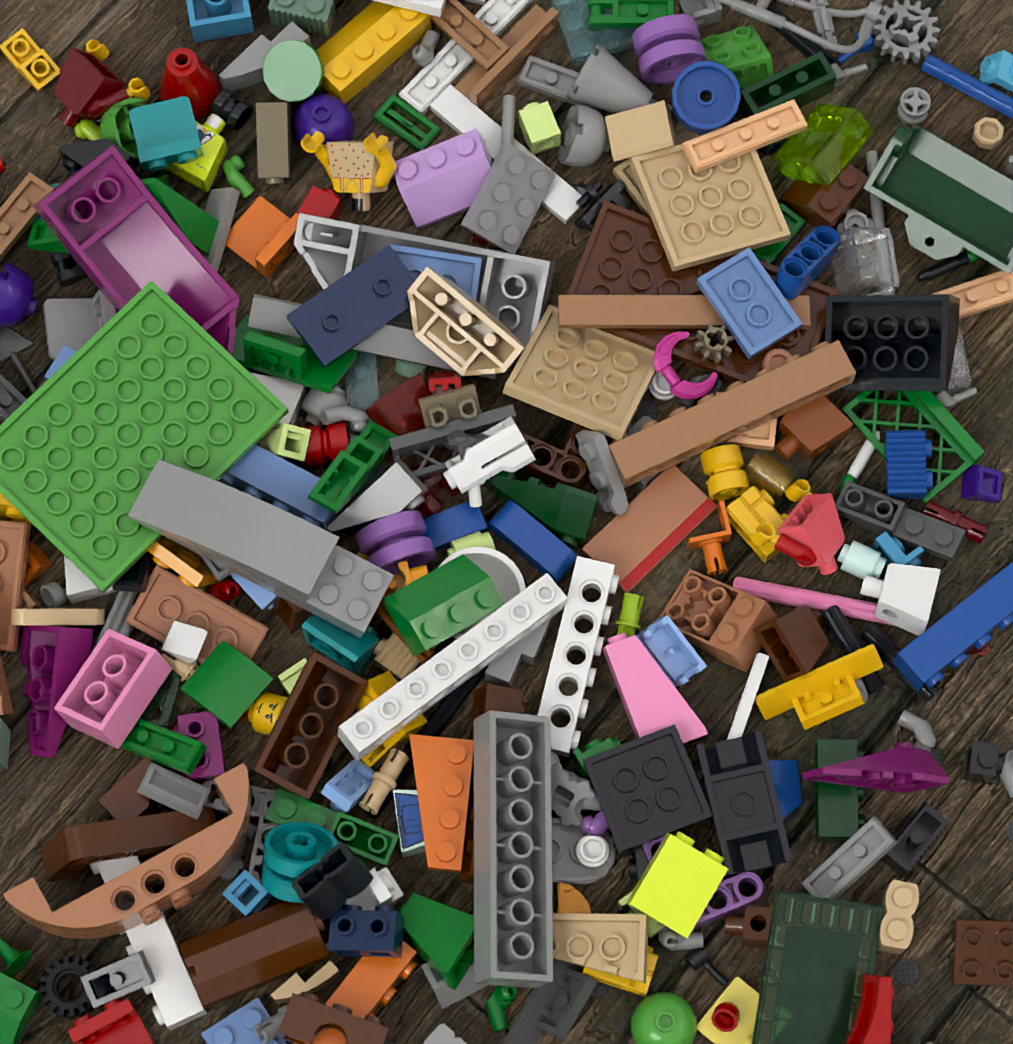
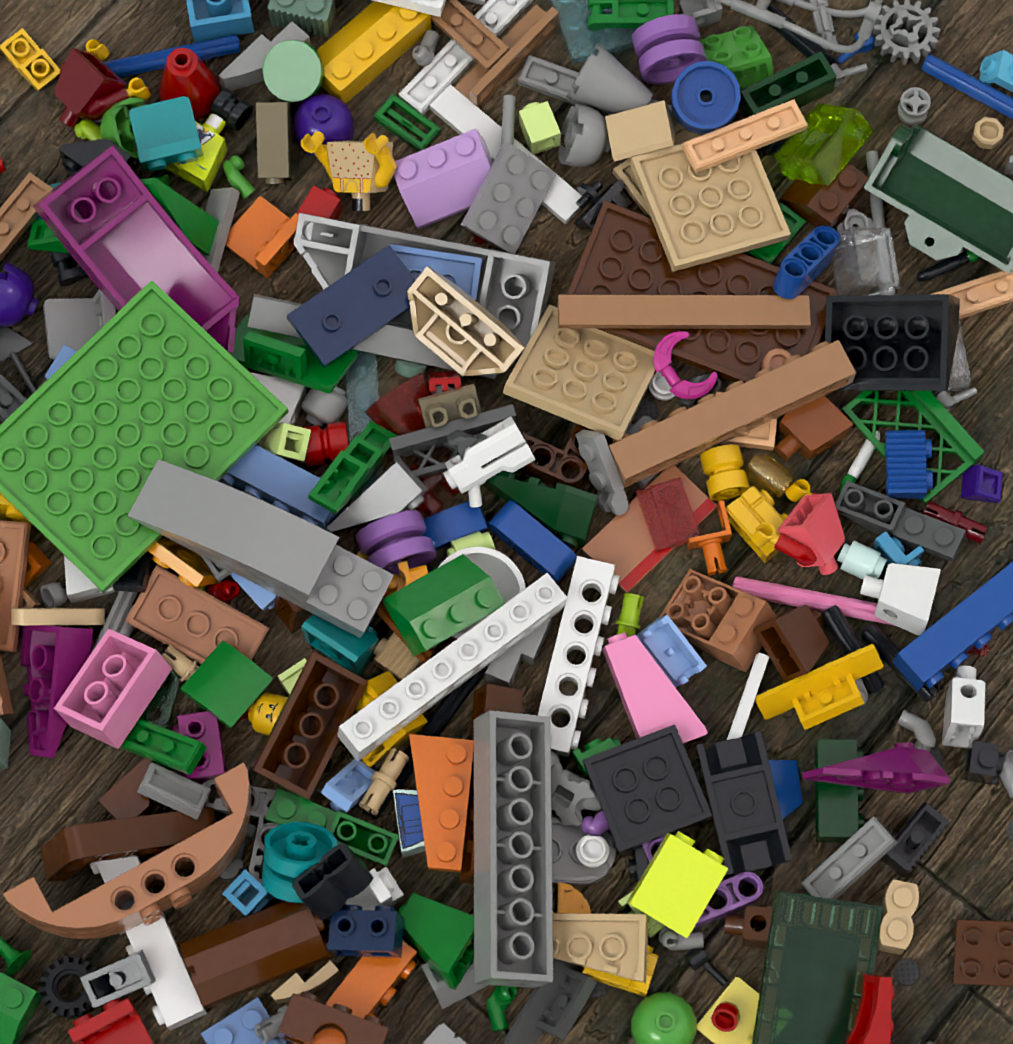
(157, 59): none -> blue axle
(184, 641): white slope -> none
(345, 413): light grey arm -> none
(667, 514): none -> clear red plate
(713, 333): dark tan gear -> none
(749, 303): medium blue plate -> none
(964, 709): none -> white torso

